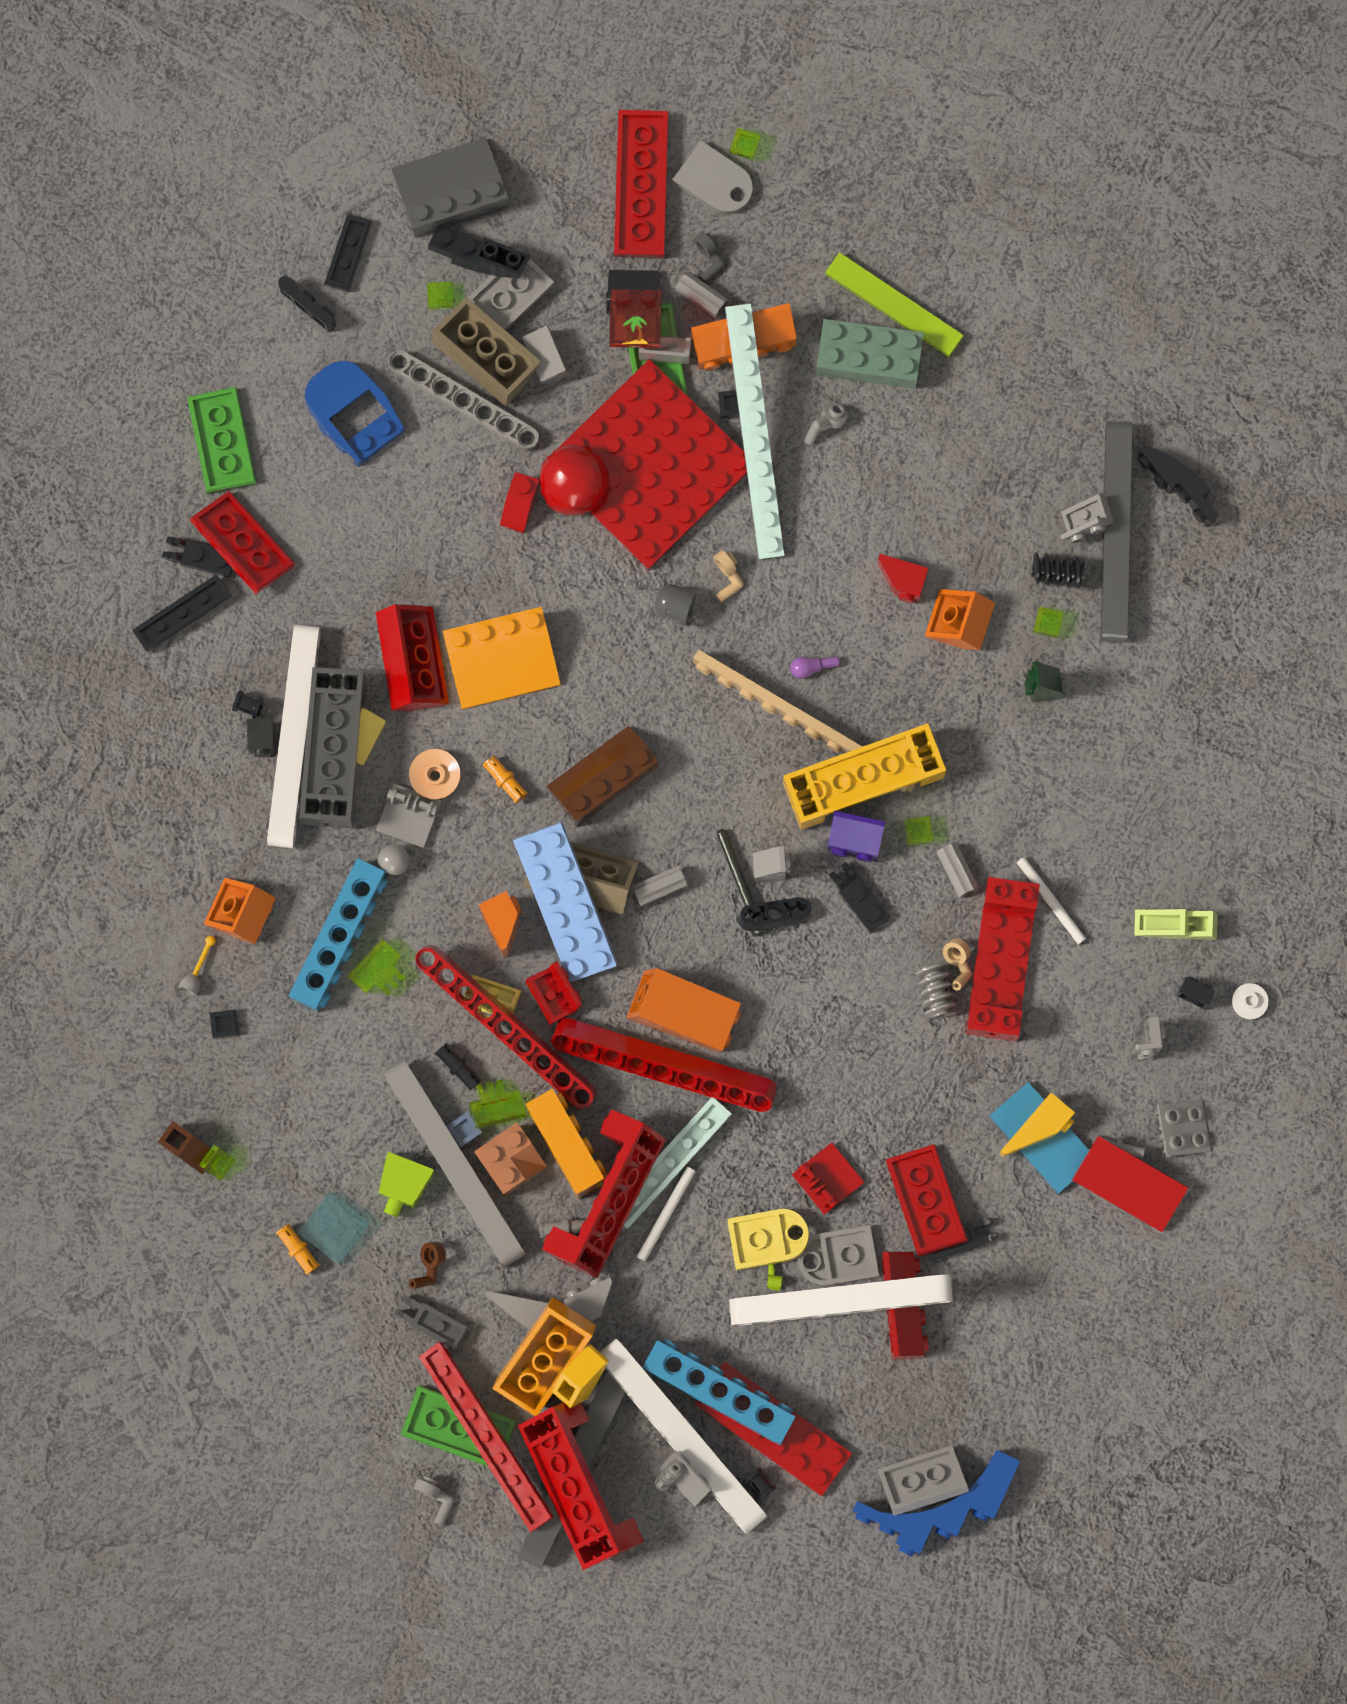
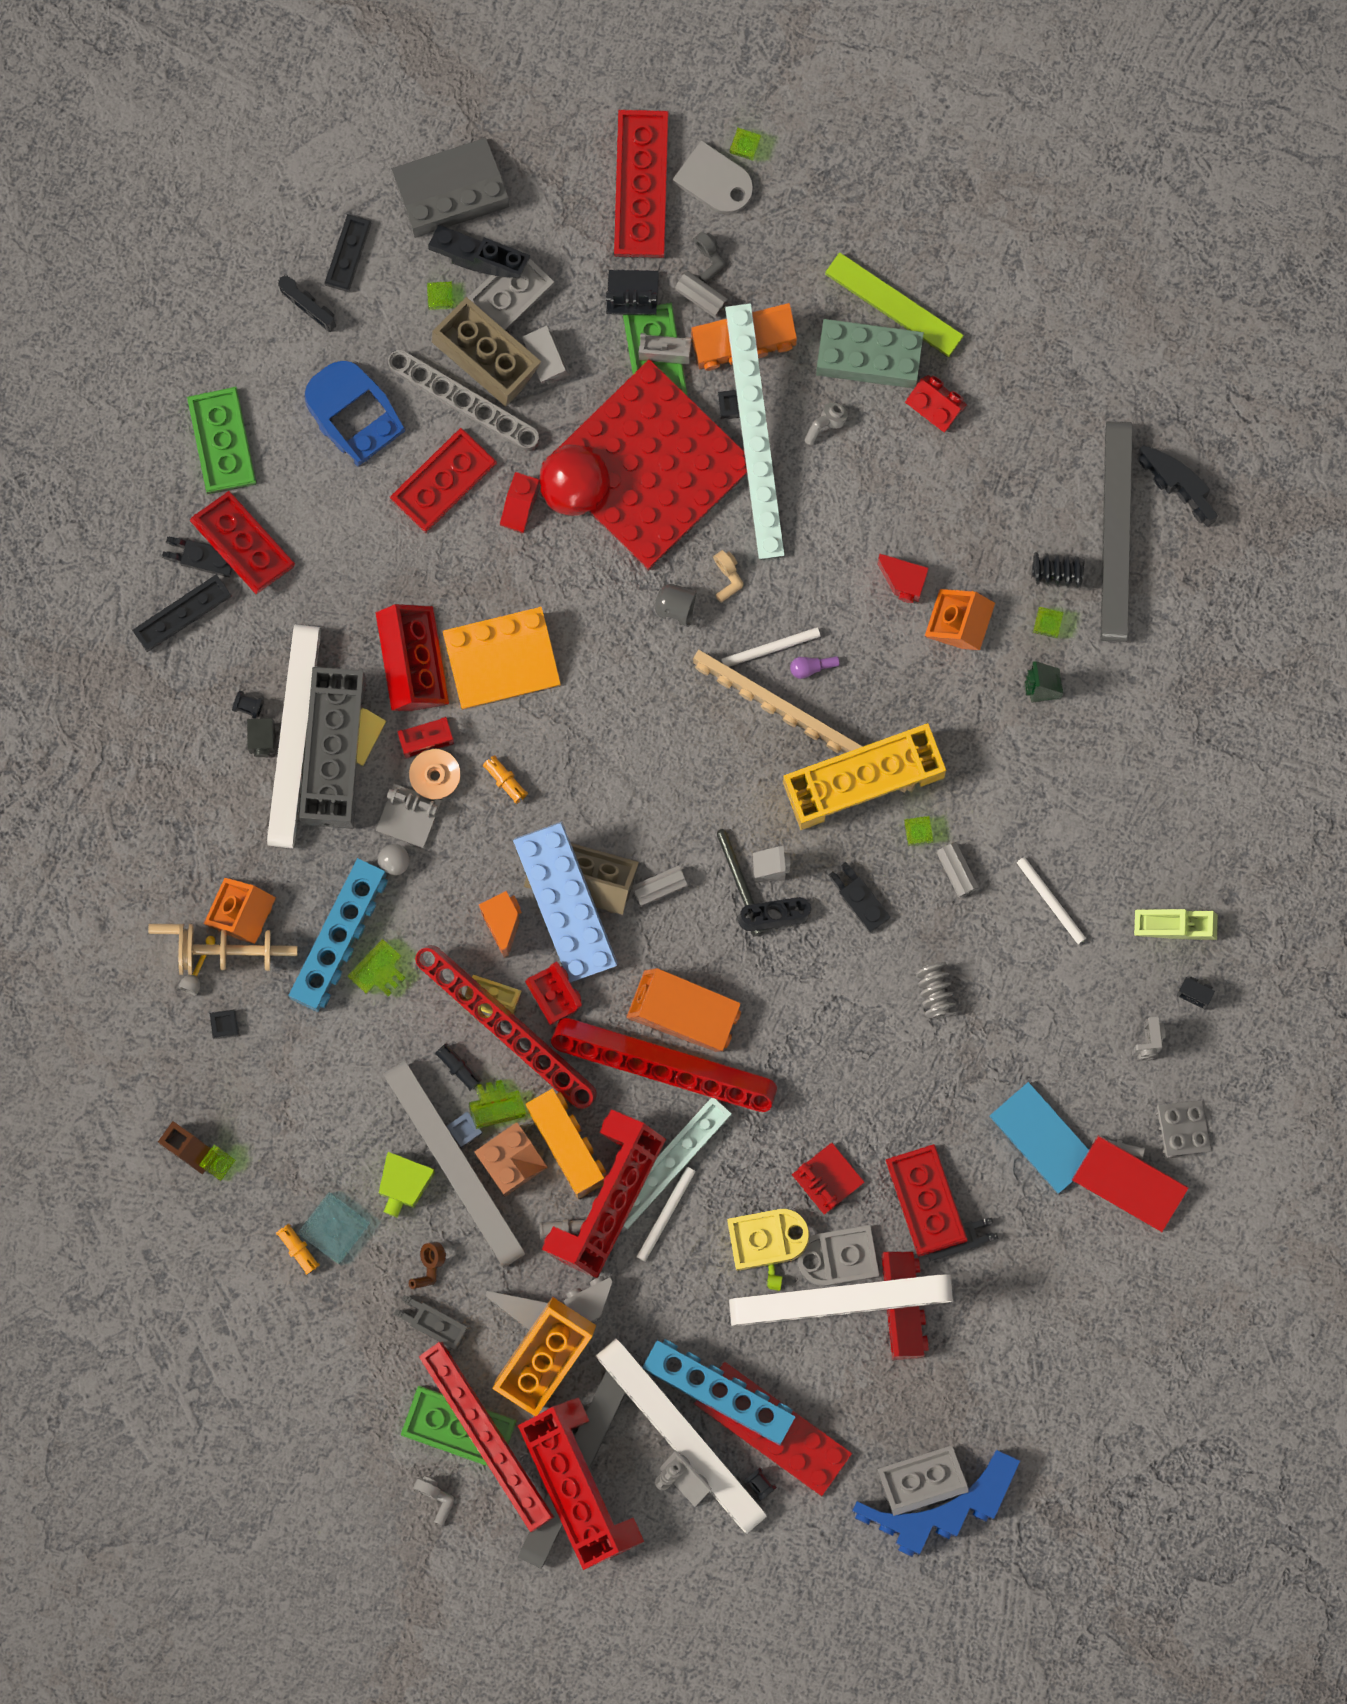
(188, 949): none -> tan piece
(425, 737): none -> red hinge
(443, 480): none -> red tile
(580, 1377): yellow slope -> none
(603, 775): reddish brown slope -> none
(636, 318): clear red slope -> none
(771, 647): none -> white bar
(855, 836): slope -> none
(936, 402): none -> red bracket
(958, 959): tan plate -> none
(1002, 959): red plate -> none
(1041, 1125): yellow slope -> none
(1086, 518): light grey bracket -> none
(1250, 1001): white piece -> none

